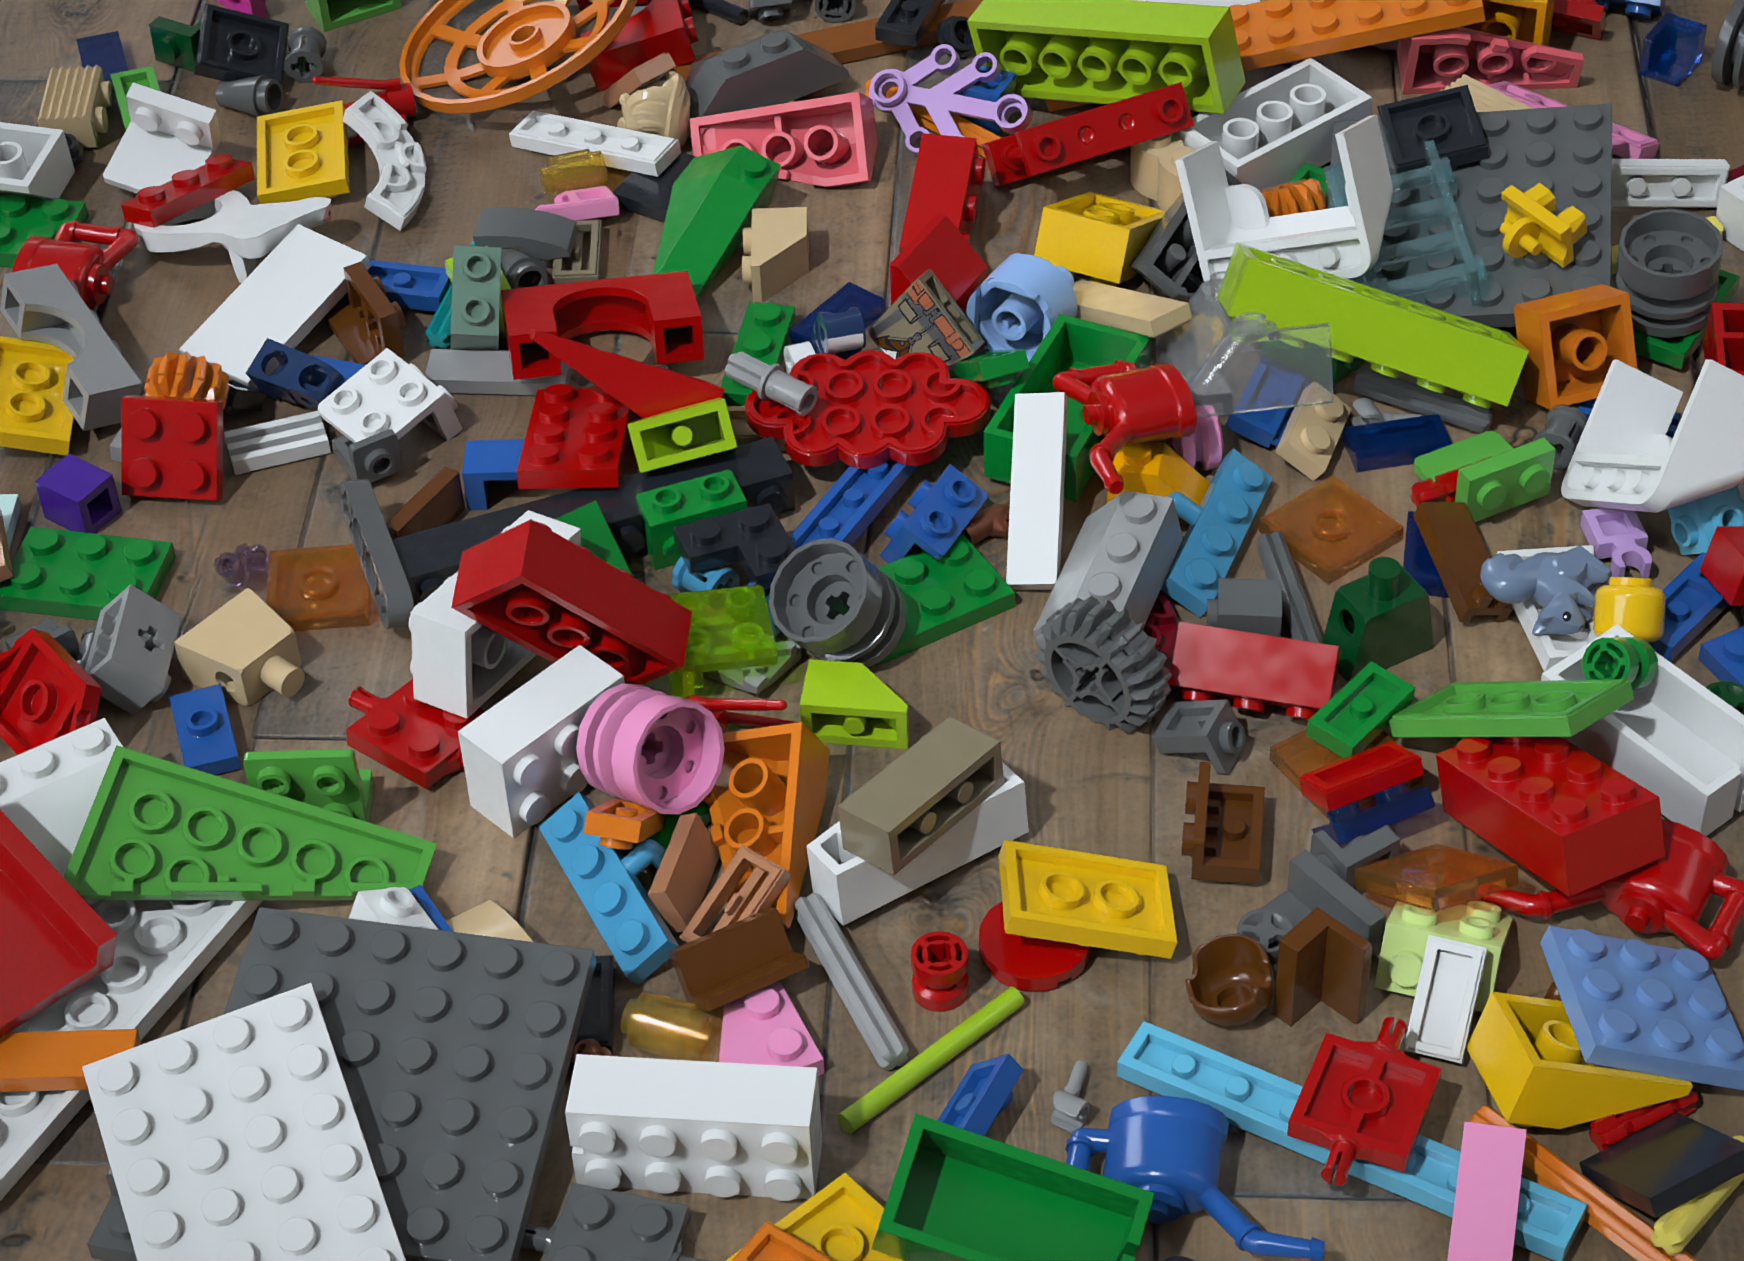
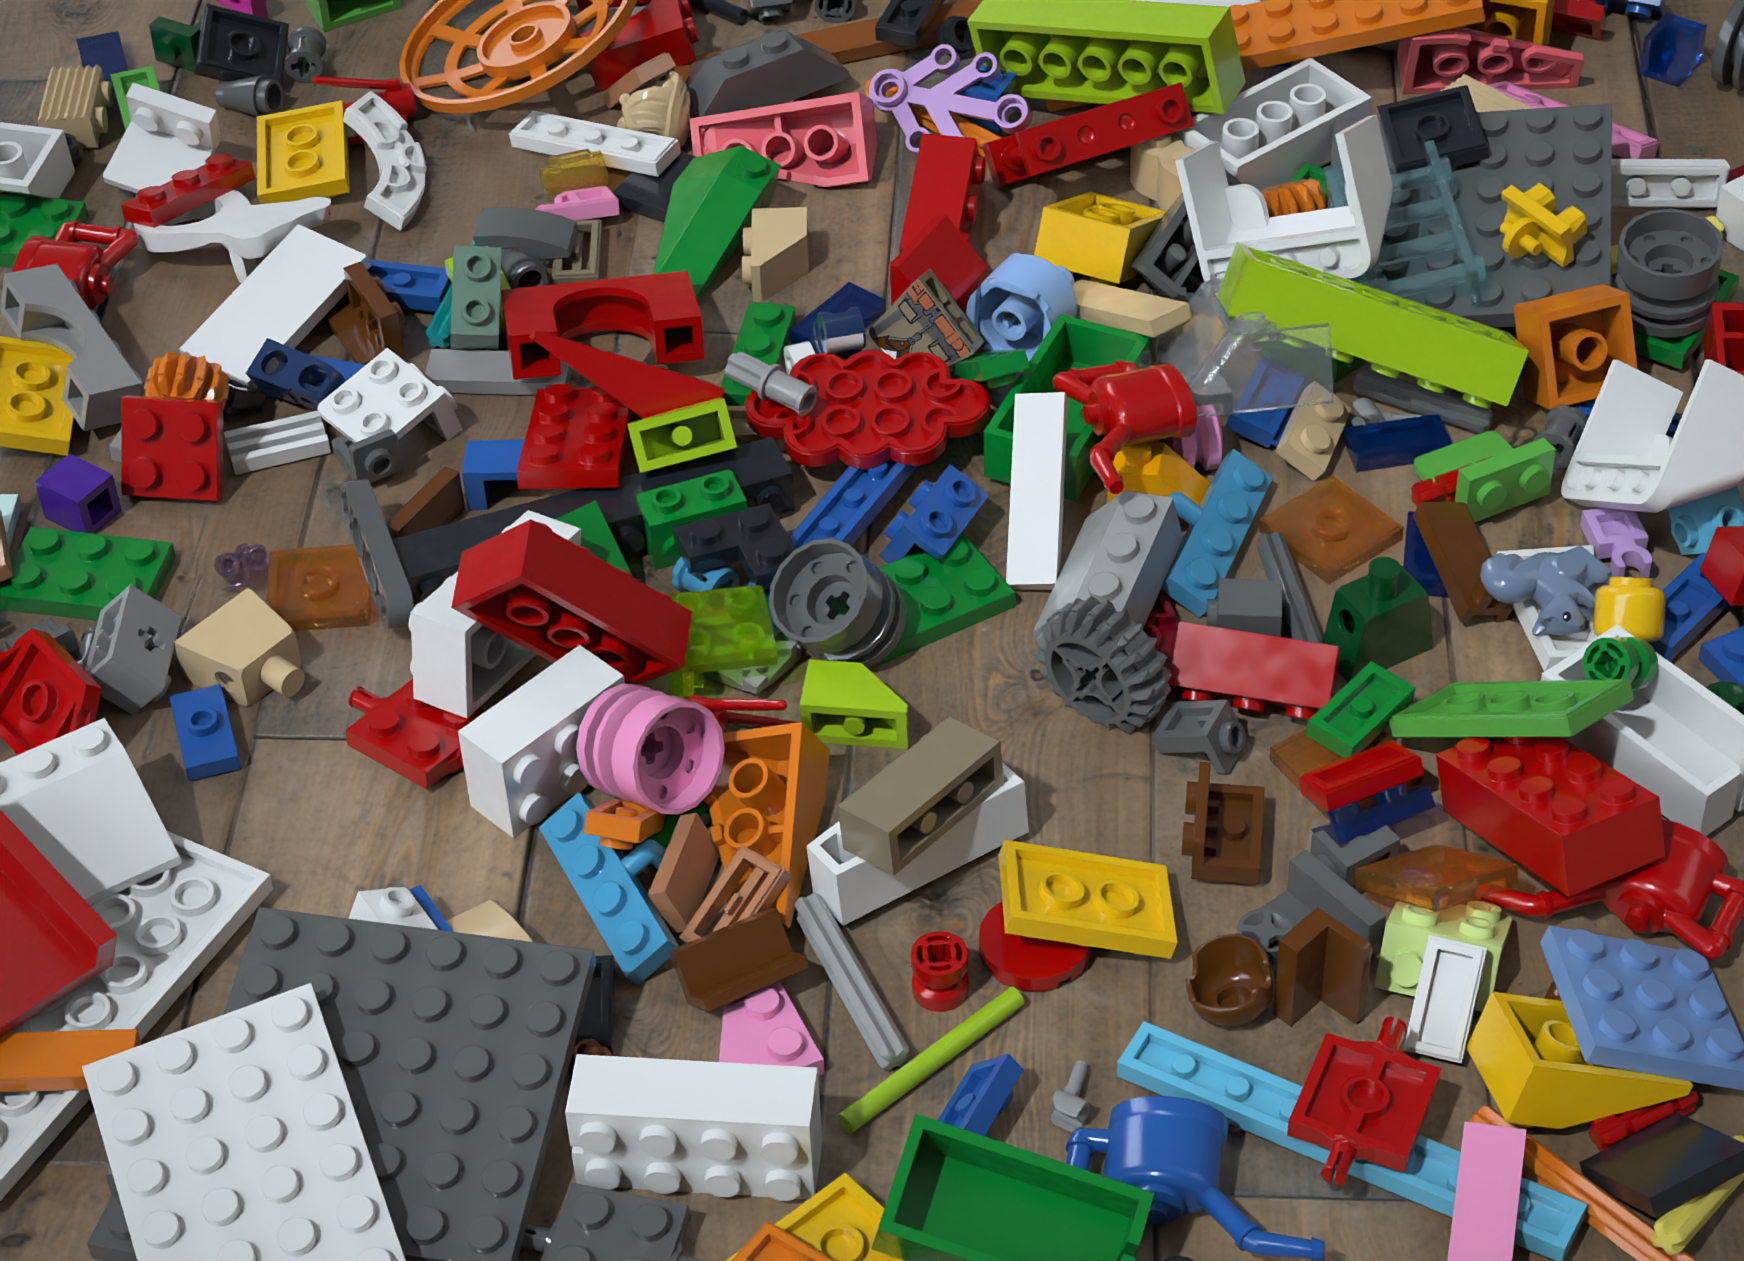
(205, 837): bright green wing -> none
(314, 777): bright green bracket -> none
(666, 1026): clear yellow brick -> none
(989, 522): copper arm -> none

